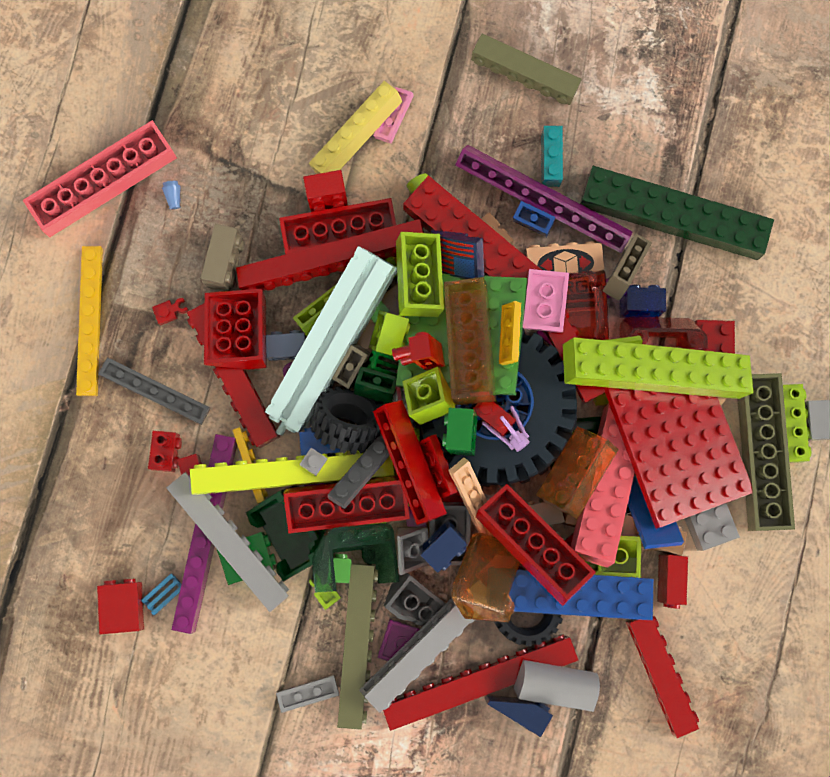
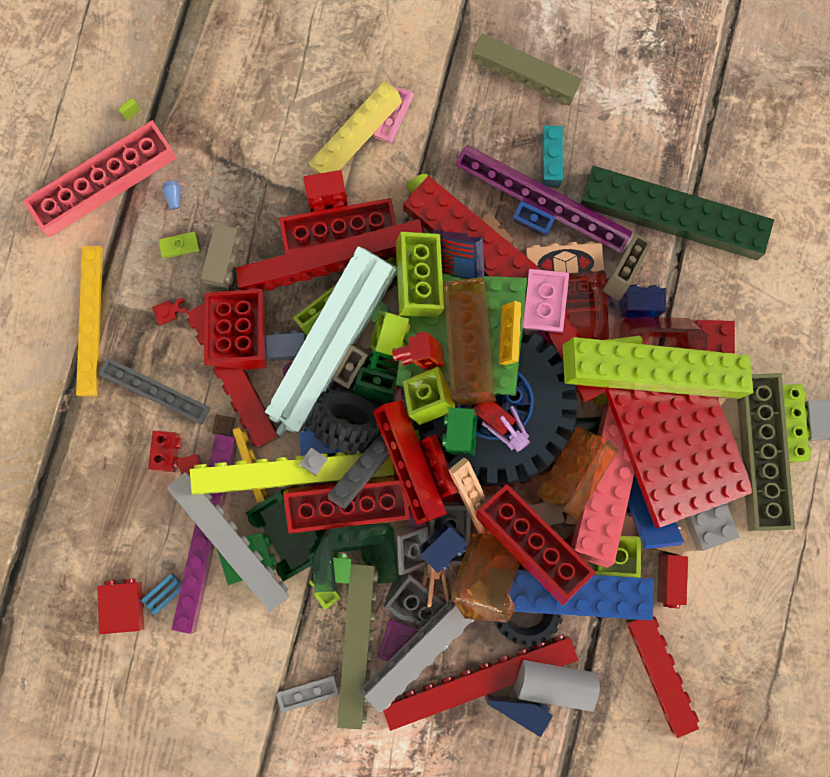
(129, 109): none -> lime tile
(179, 245): none -> lime plate
(223, 425): none -> reddish brown tile
(431, 574): none -> light nougat plant

